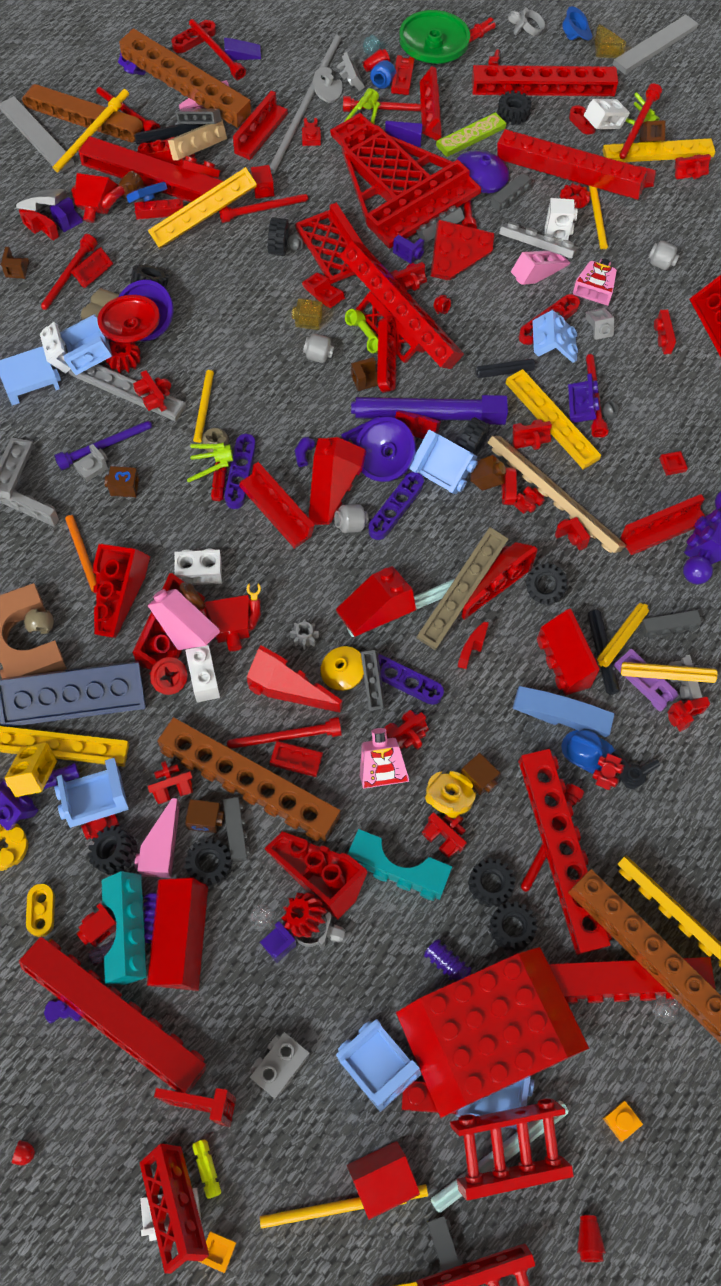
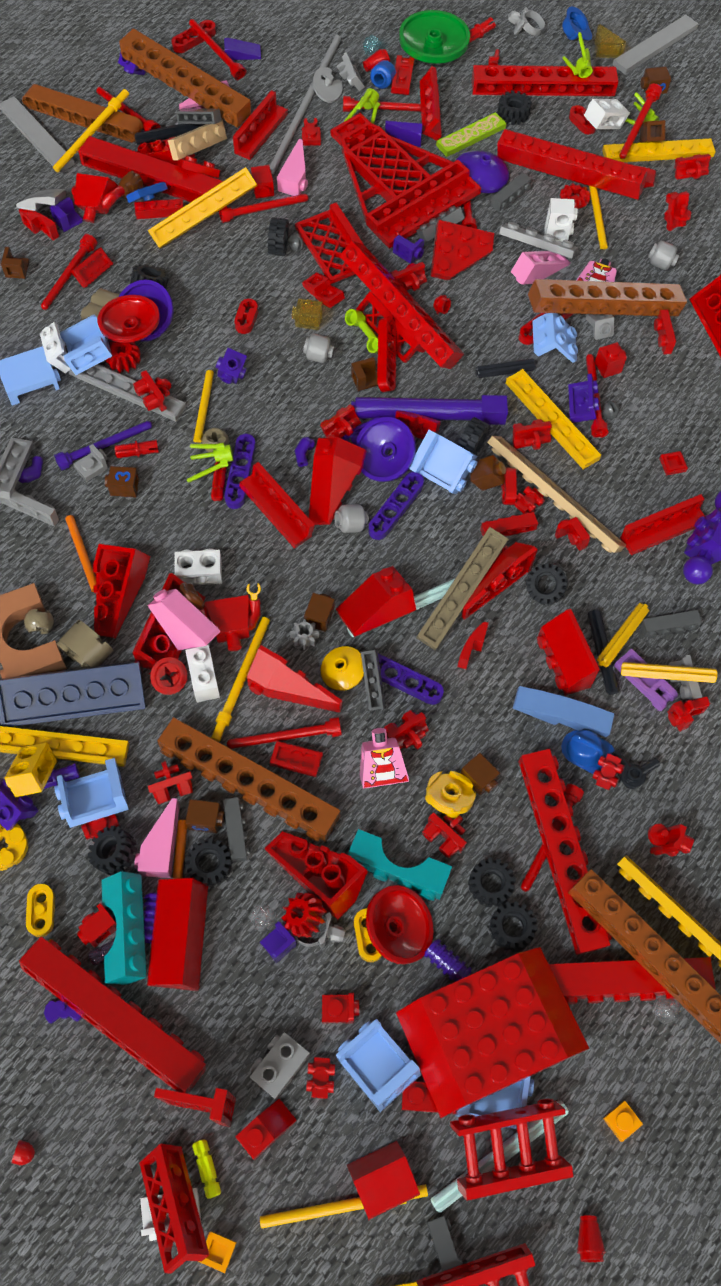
(33, 472): none -> dark purple arm
(84, 645): none -> dark tan brick
(136, 449): none -> red axle
(180, 850): none -> orange bar
(224, 717): none -> yellow bar
(231, 366): none -> dark purple brick
(243, 315): none -> red beam
(266, 1129): none -> red slope
(292, 175): none -> bright pink slope
(320, 611): none -> reddish brown brick
(320, 1085): none -> red piece
(339, 1008): none -> red bracket
(341, 423): none -> red hips
(363, 938): none -> yellow plate
(409, 923): none -> red dish
(512, 524): none -> red piece
(583, 64): none -> lime plant
(605, 297): none -> dark orange brick
(610, 360): none -> red brick
(658, 76): none -> reddish brown brick
(669, 840): none -> red hips
(677, 210): none -> red hips

